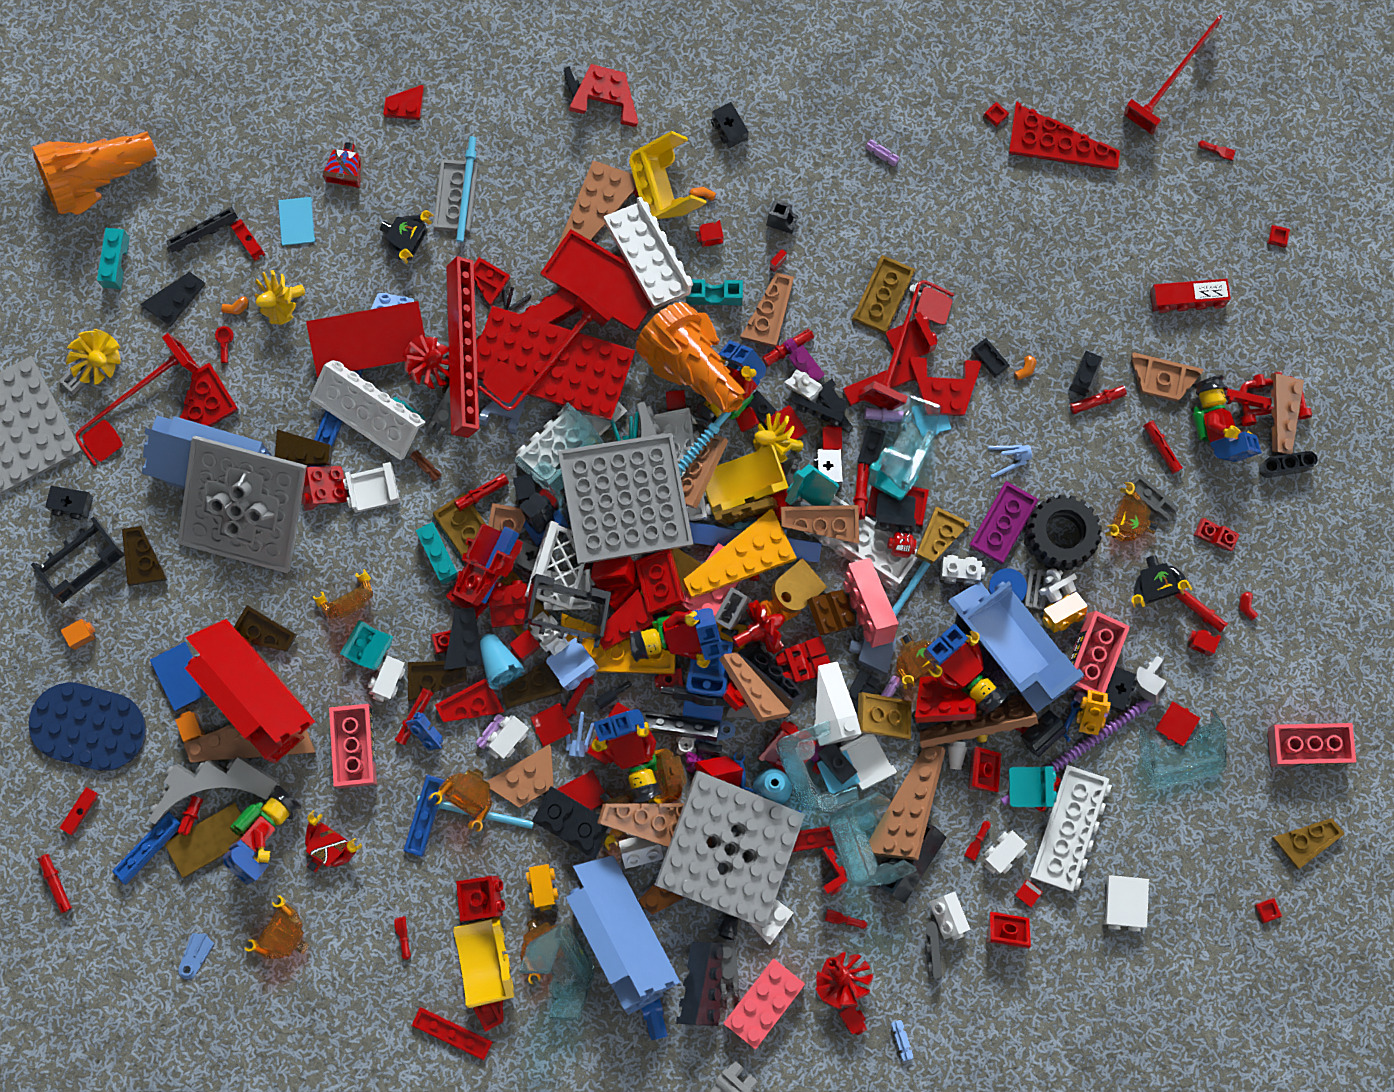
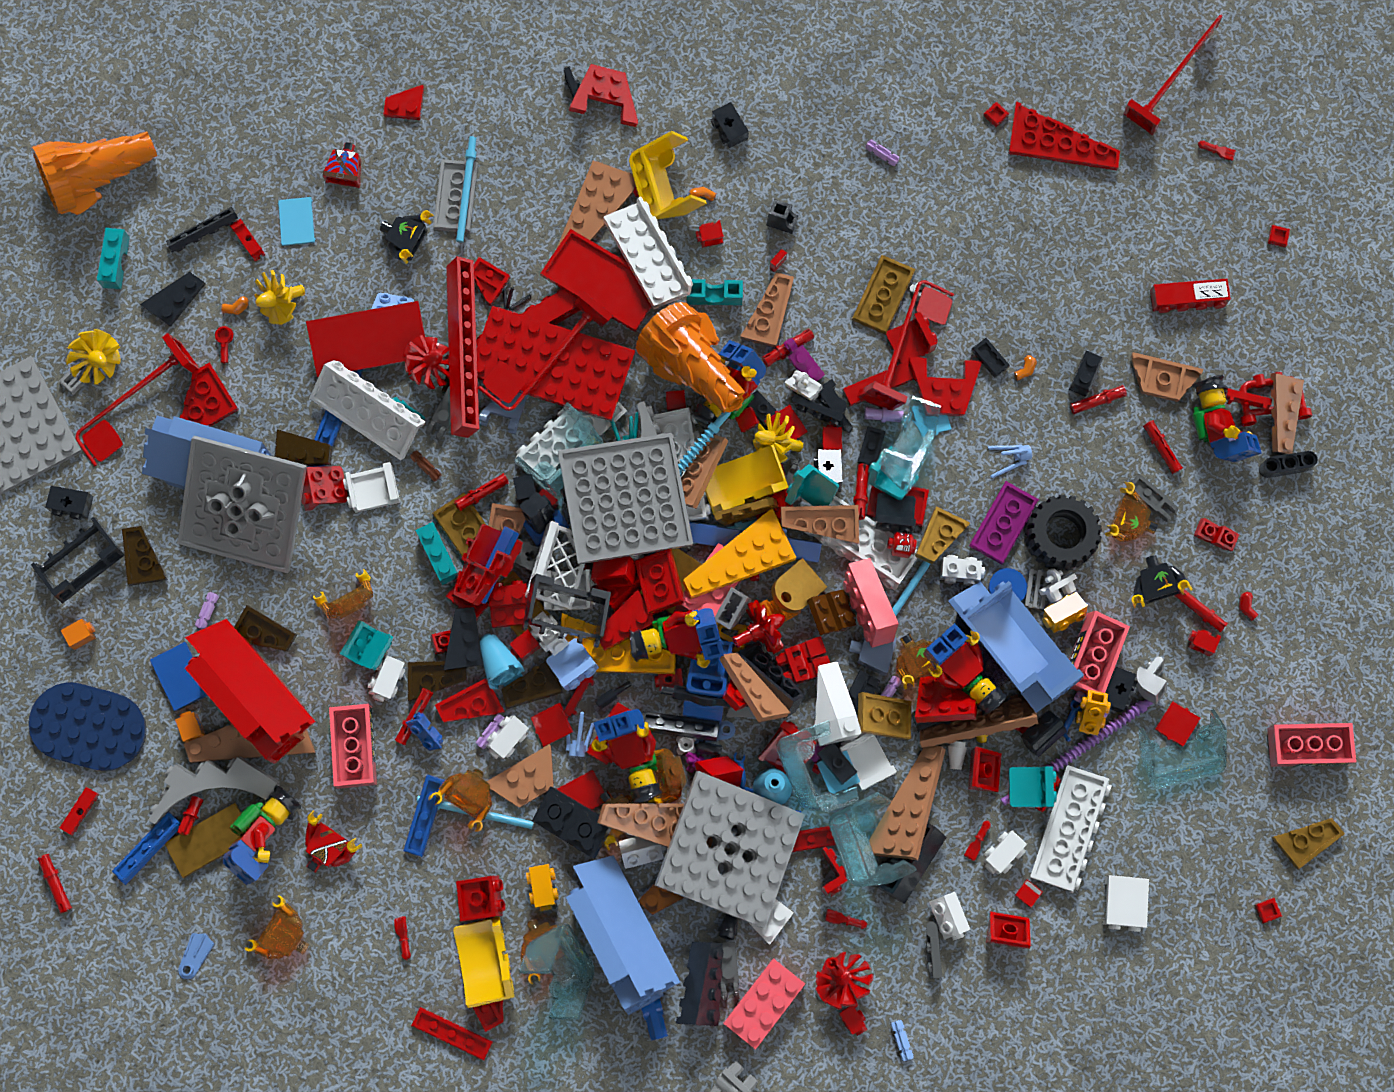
(206, 610): none -> lavender axle

